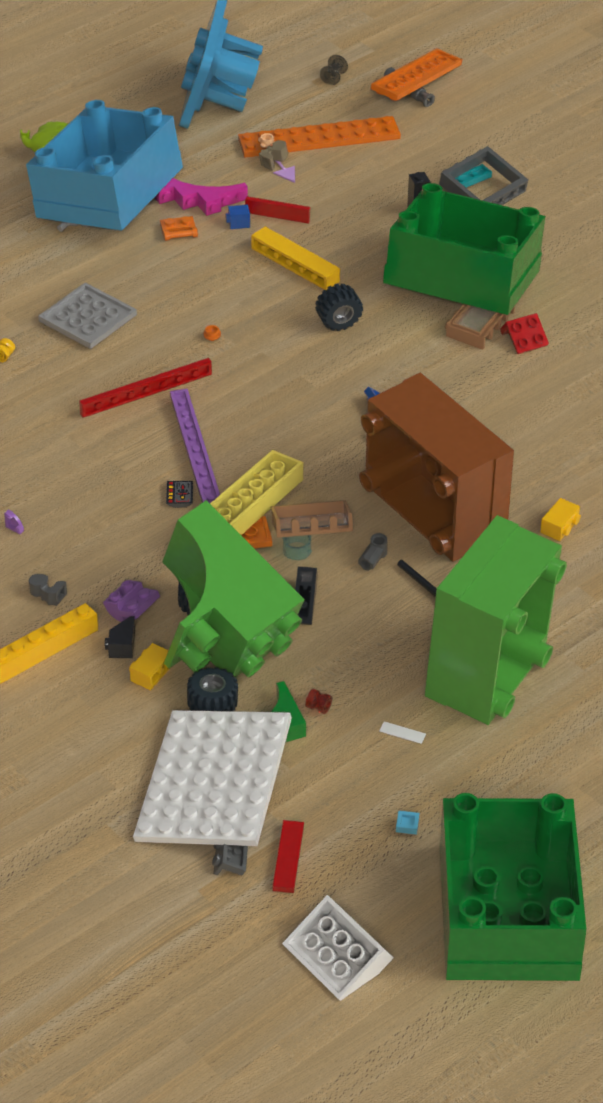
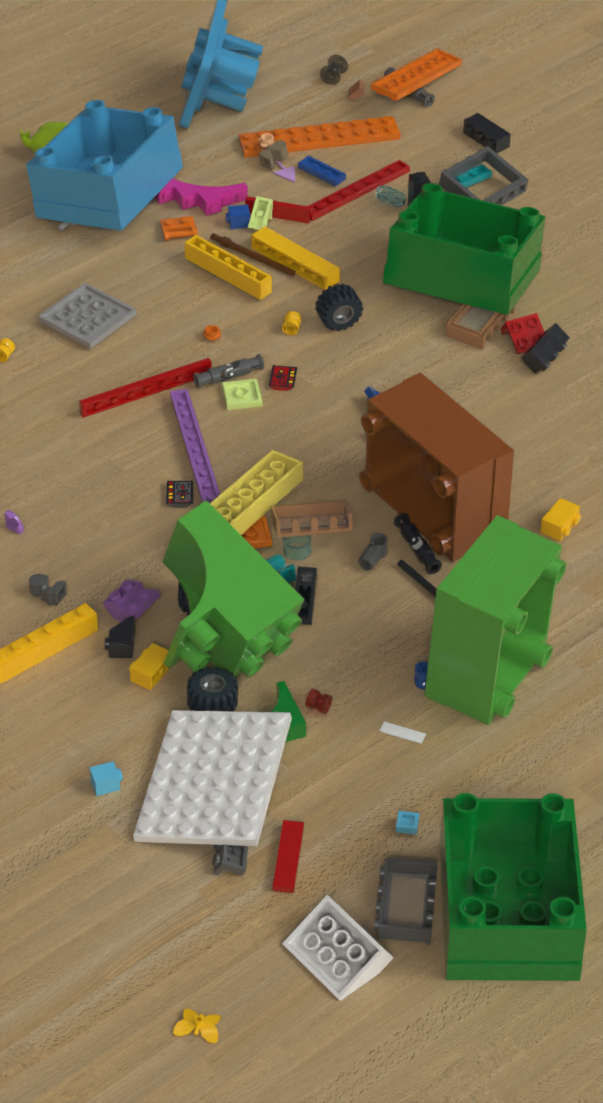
(105, 778): none -> medium azure brick
(196, 1022): none -> yellow piece
(226, 242): none -> reddish brown bar
(228, 267): none -> yellow brick
(231, 370): none -> dark grey piece
(242, 394): none -> yellowish green tile
(261, 213): none -> yellowish green slope
(279, 565): none -> teal leg
(282, 377): none -> piece
(291, 323): none -> yellow wheel
(322, 171): none -> blue plate
(356, 90): none -> nougat plate
(357, 189): none -> red tile
(391, 196): none -> clear light blue plate
(406, 900): none -> window
(417, 543): none -> black piece
(421, 675): none -> blue wheel
(486, 132): none -> black brick
(546, 348): none -> black brick

